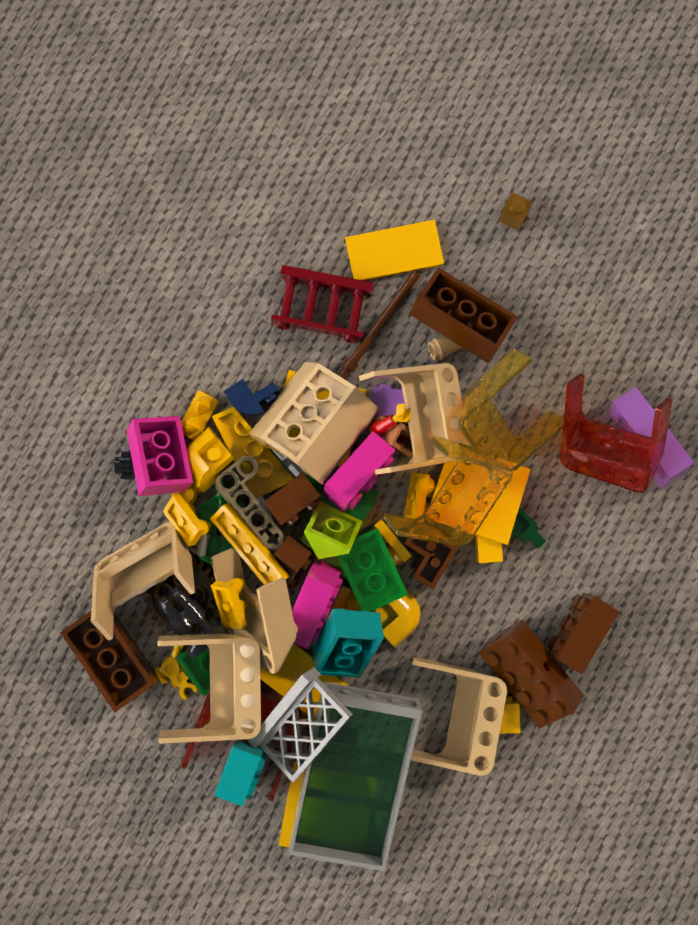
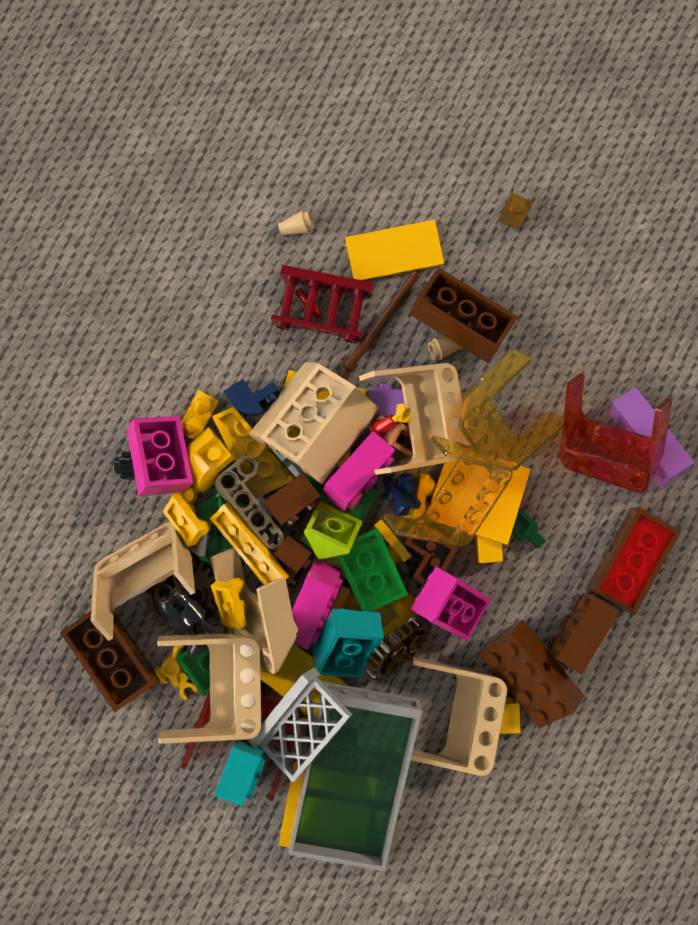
(296, 224): none -> tan cone
(303, 297): none -> red piece
(398, 647): none -> dark brown gear
(402, 493): none -> dark blue hips
(405, 568): none -> clear smoke plate
(451, 604): none -> dark pink brick
(633, 560): none -> brick

